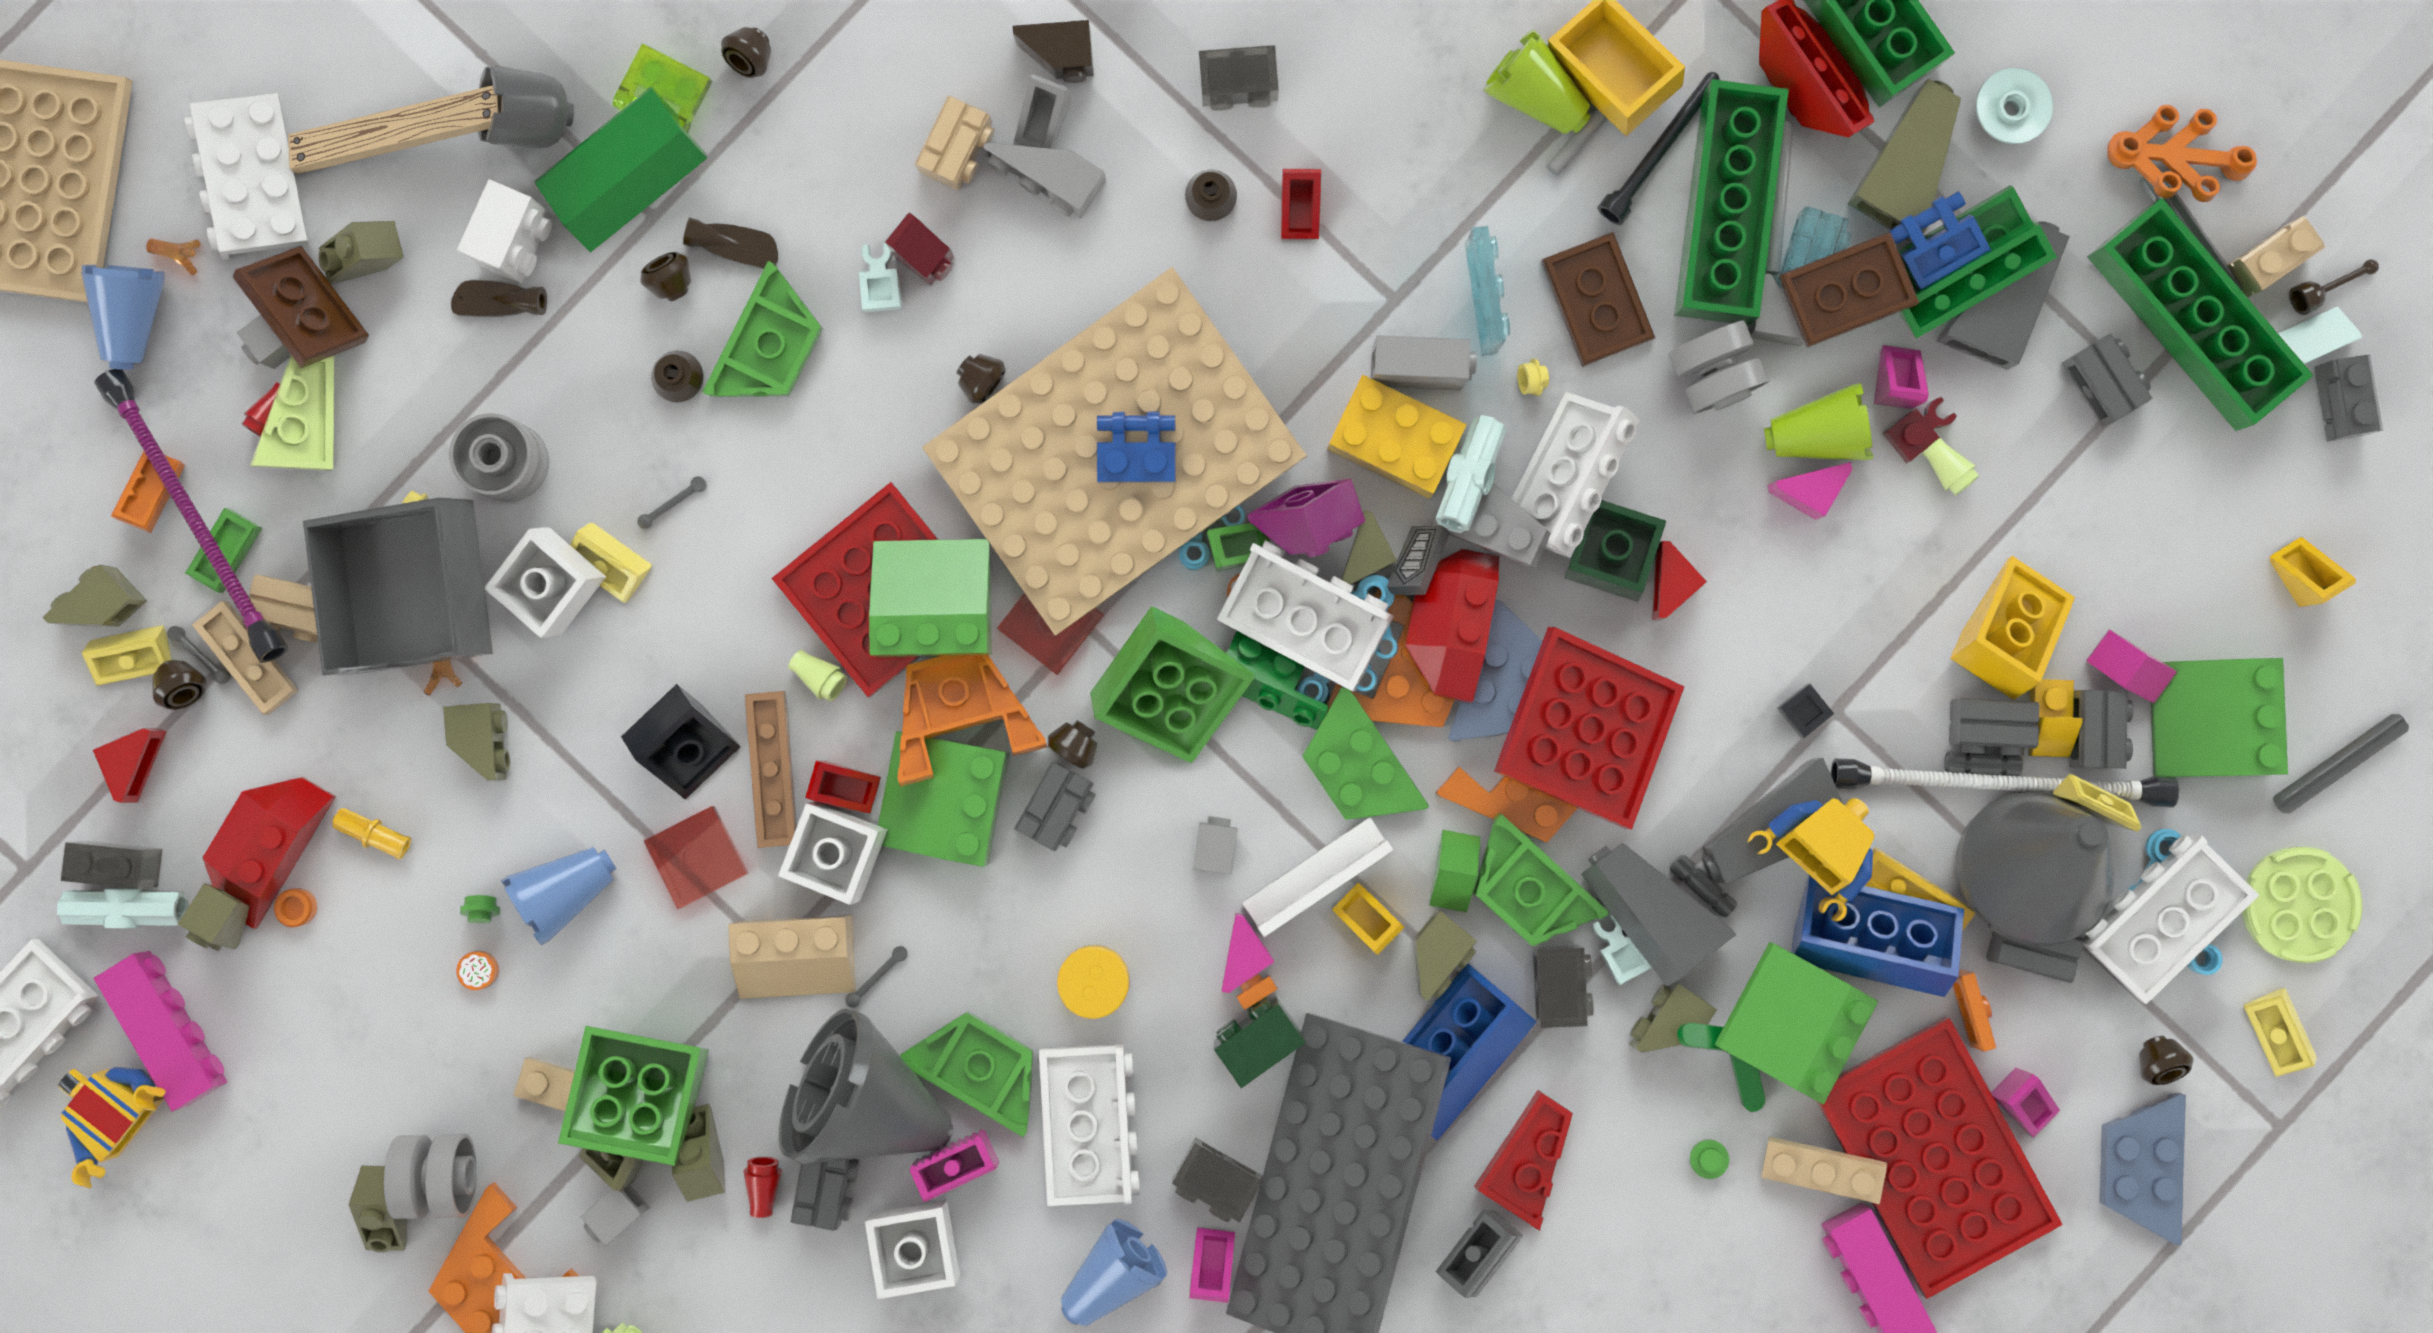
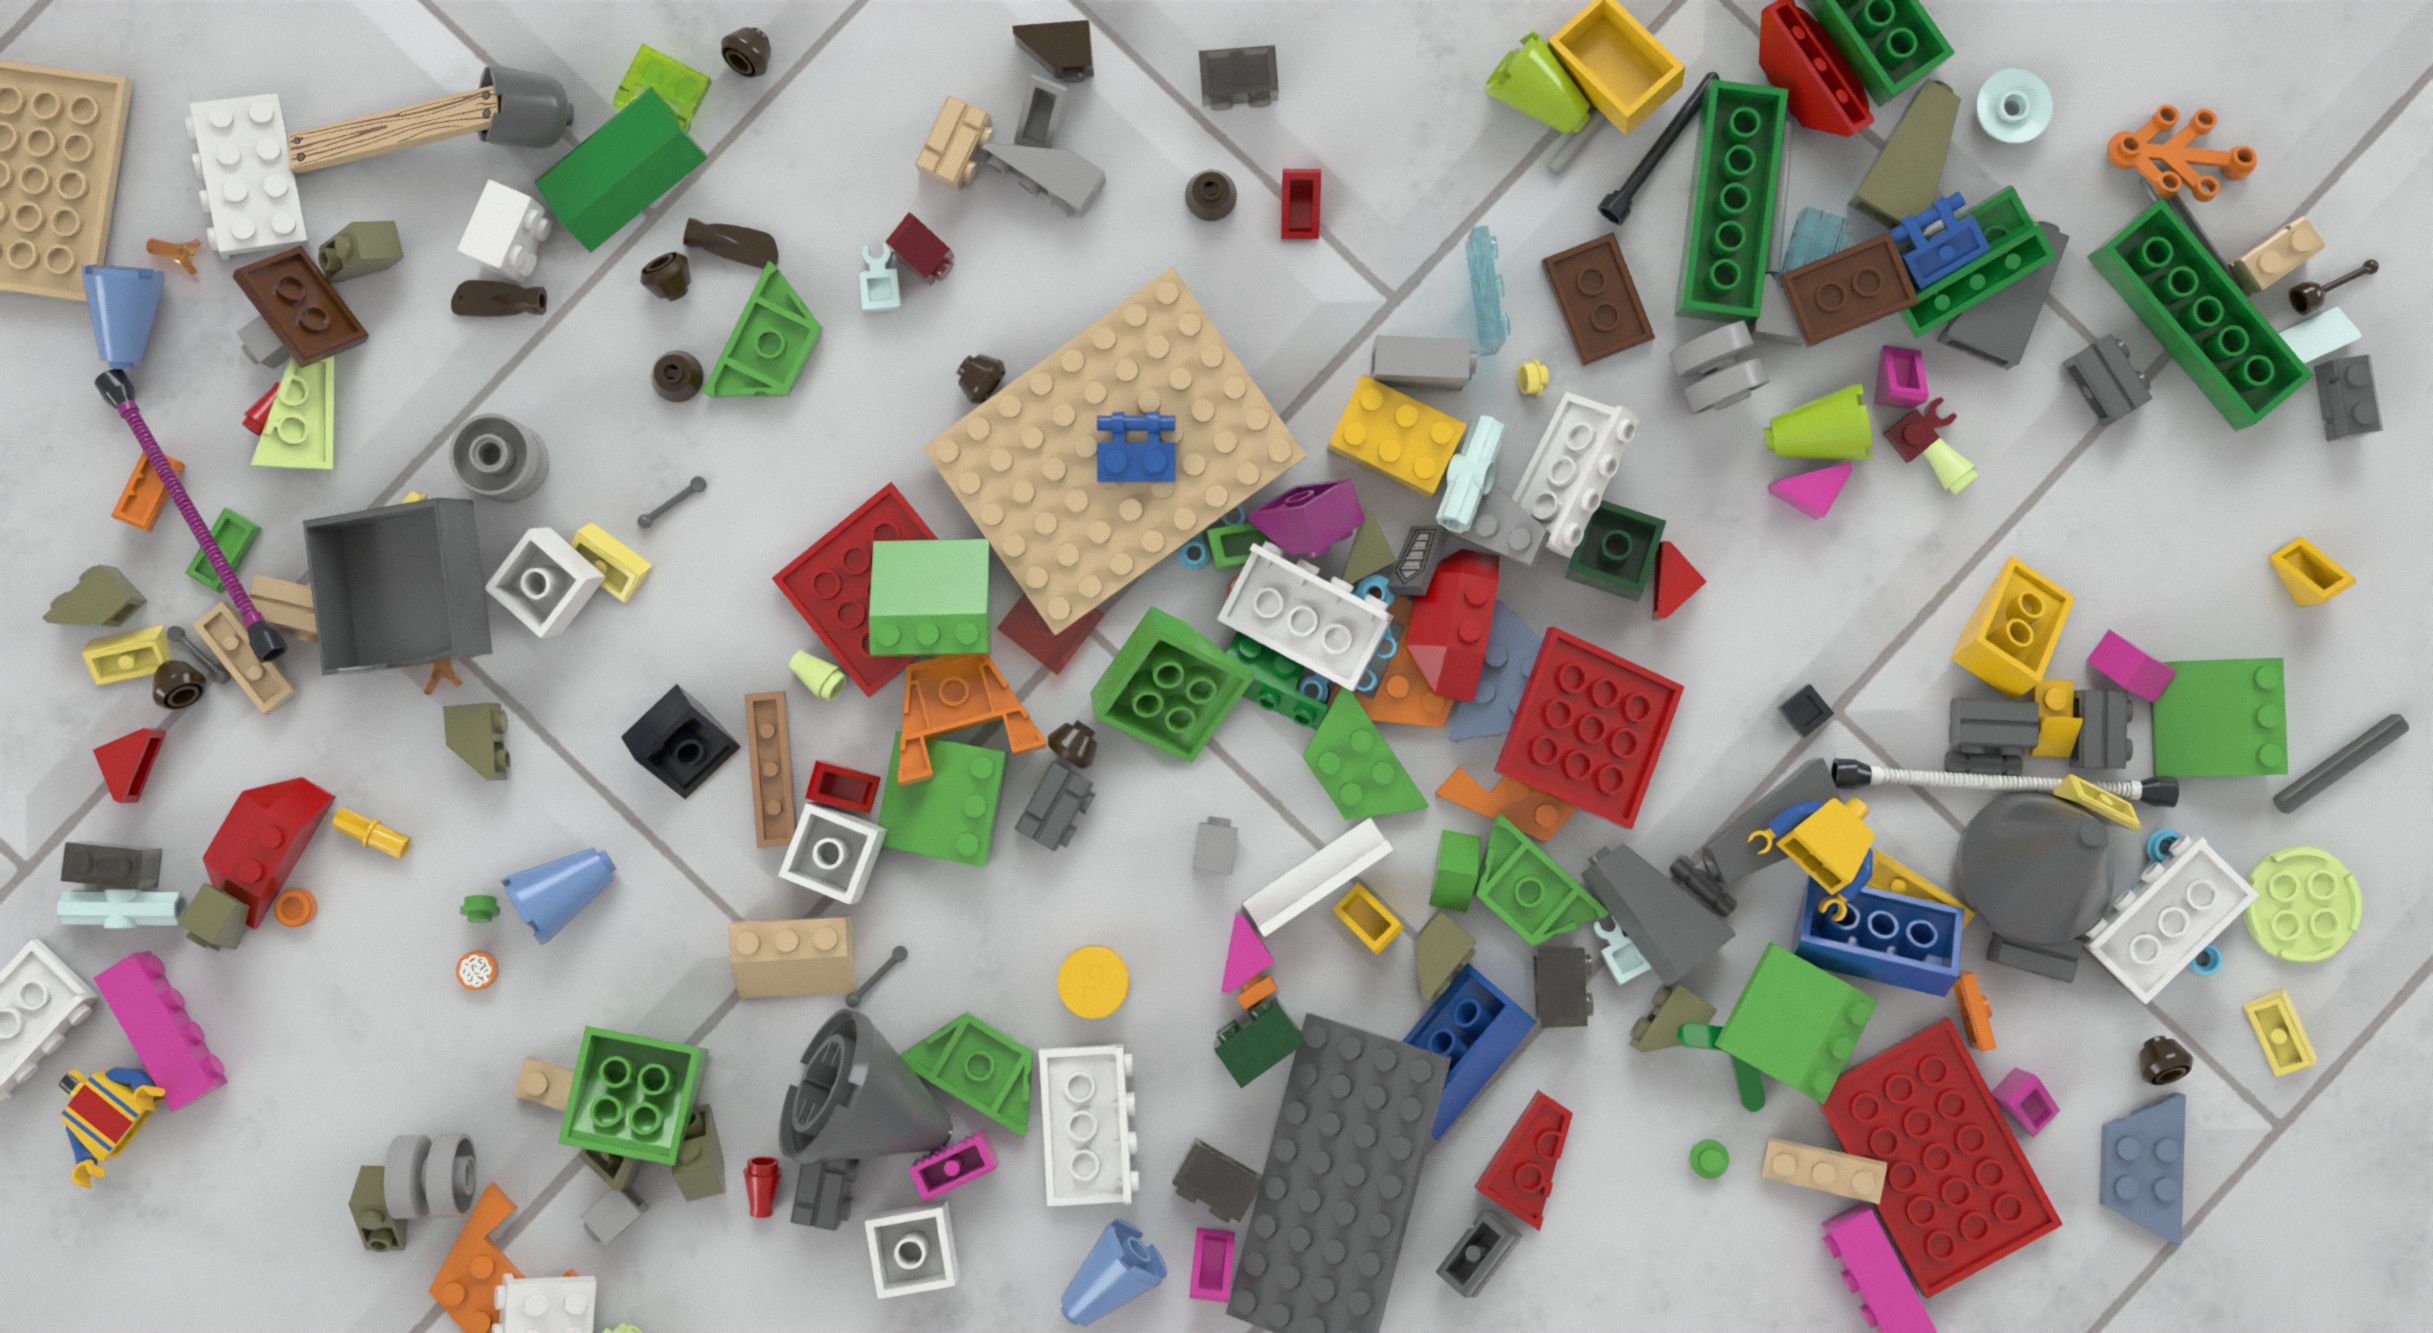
(696, 857): clear red tile -> none

